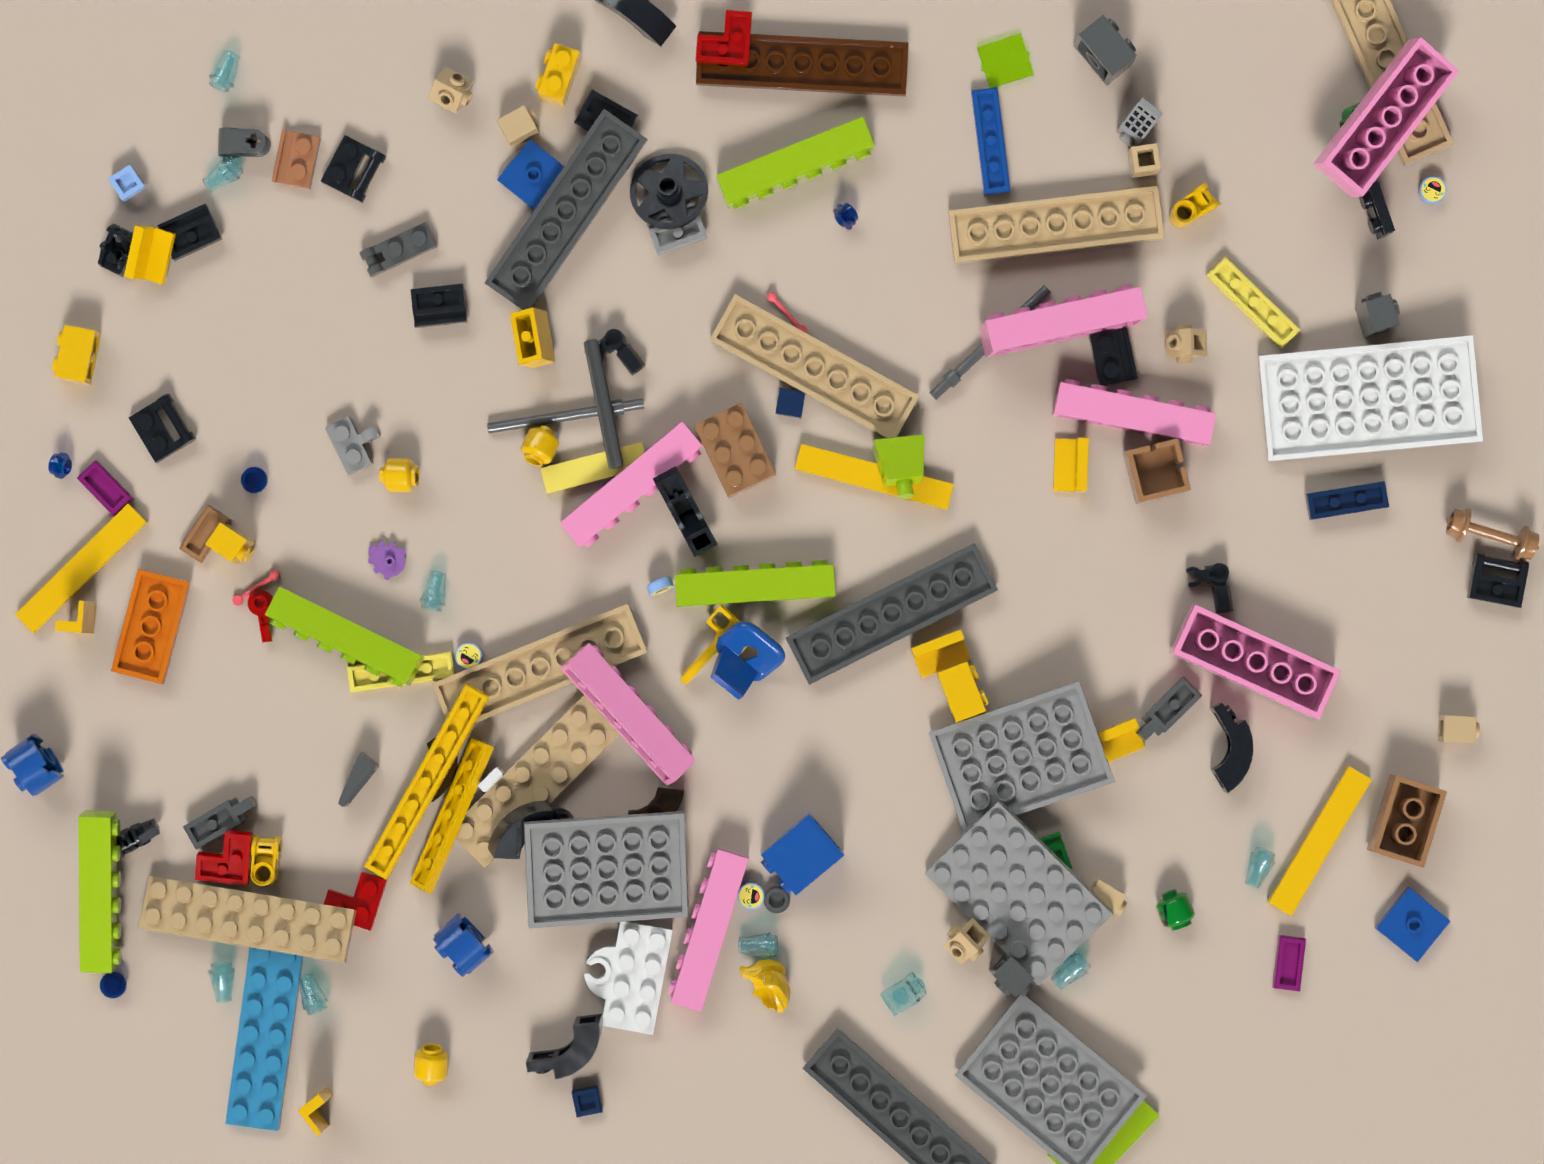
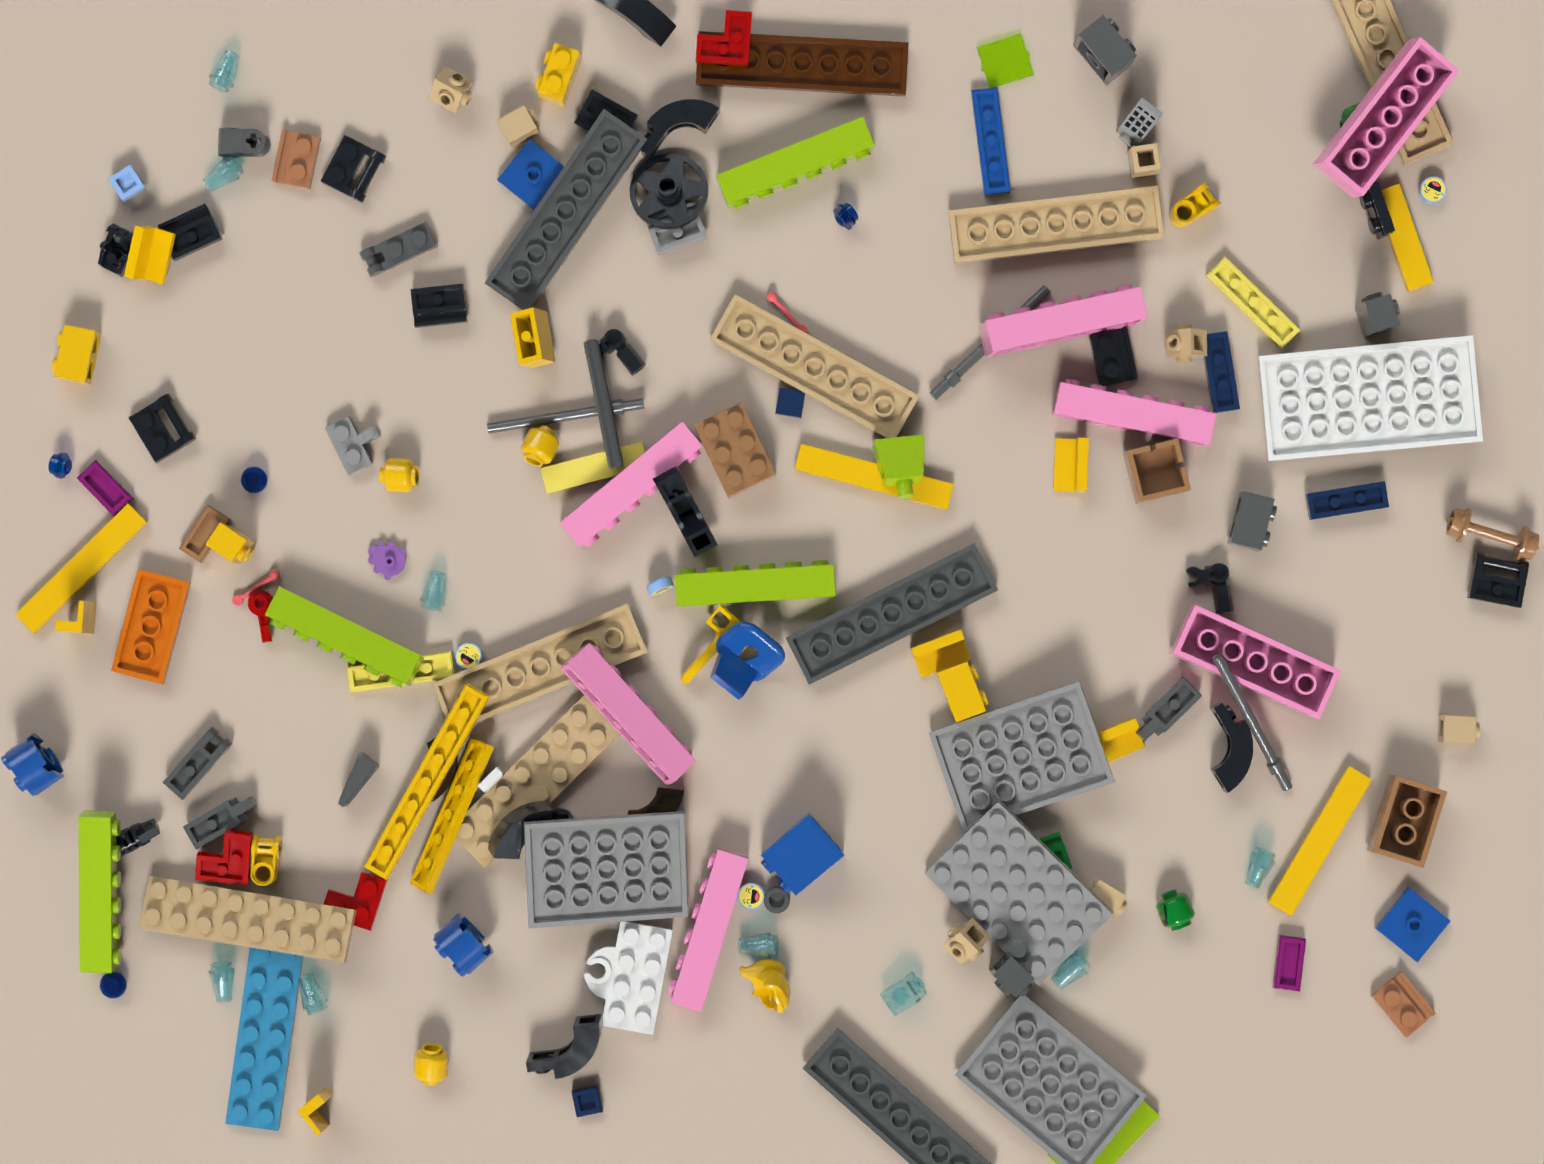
(196, 764): none -> dark grey plate
(677, 115): none -> black arch
(1220, 373): none -> dark blue plate
(1252, 521): none -> dark grey brick
(1274, 764): none -> dark grey bar
(1403, 1004): none -> nougat plate
(1406, 242): none -> yellow tile

